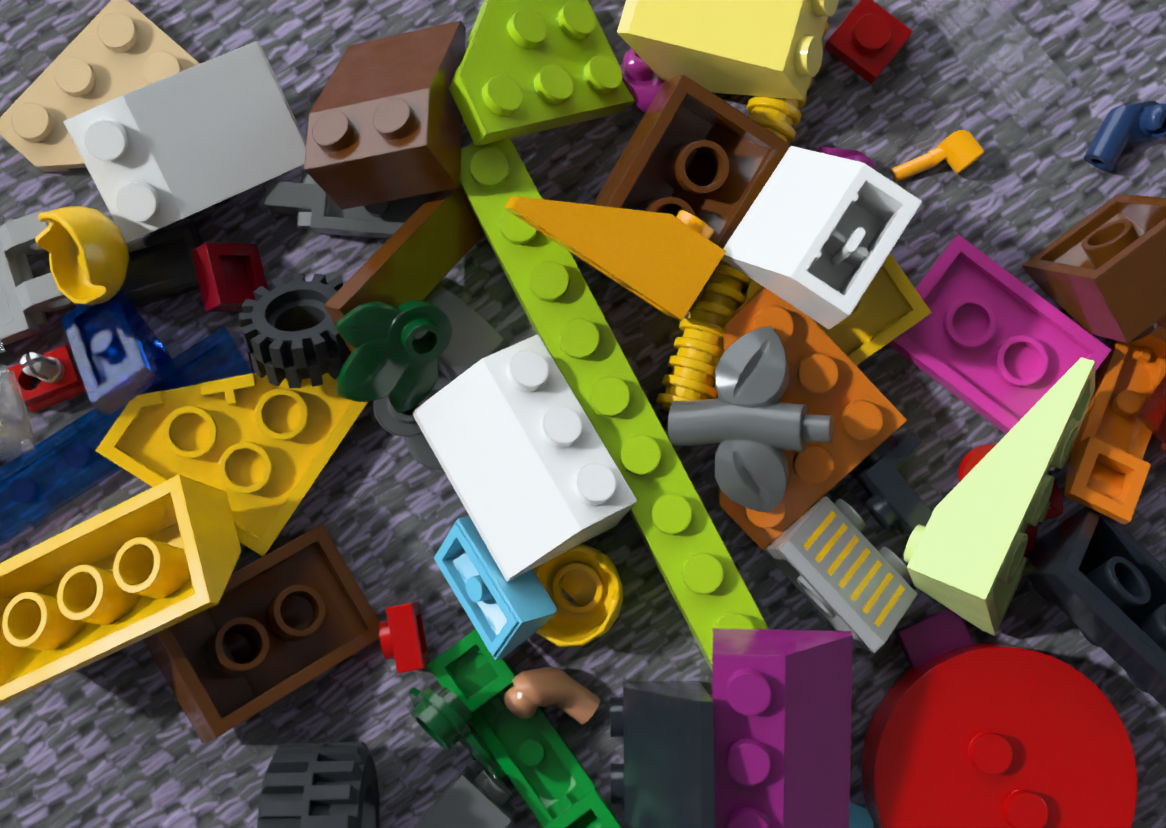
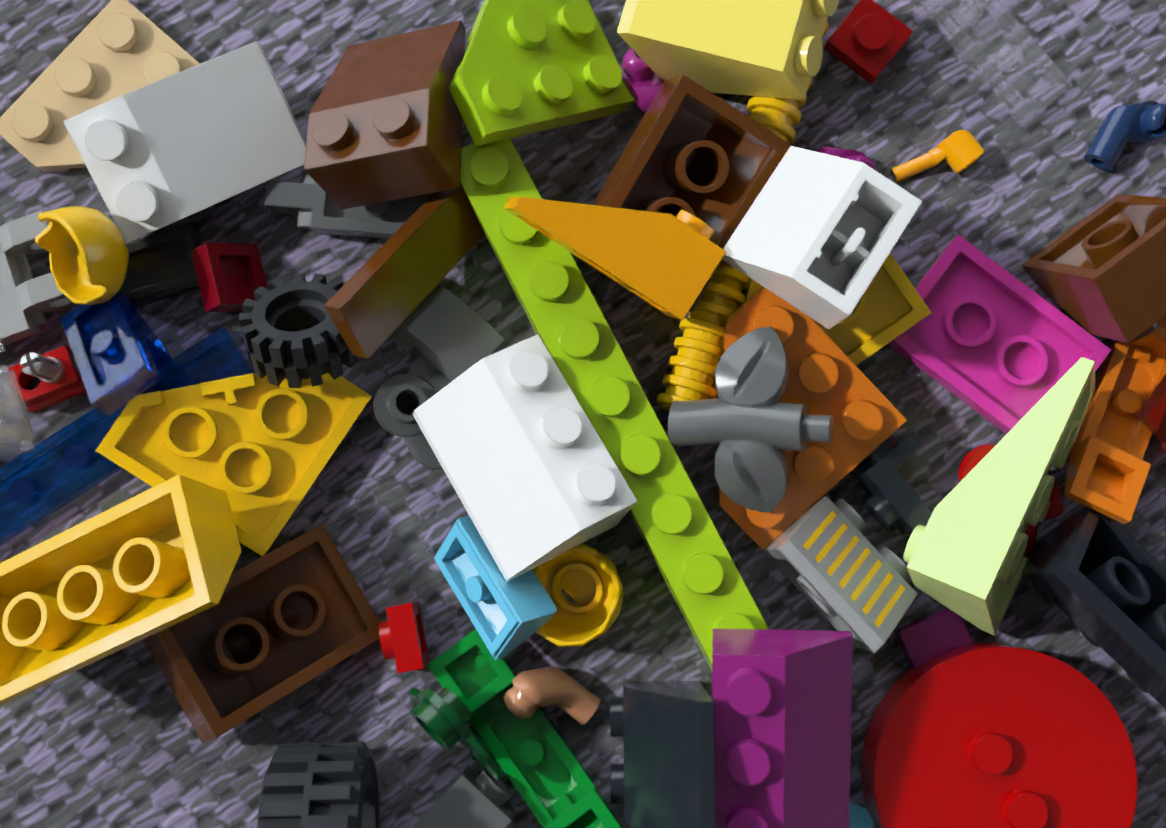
(387, 358): dark green plate -> none

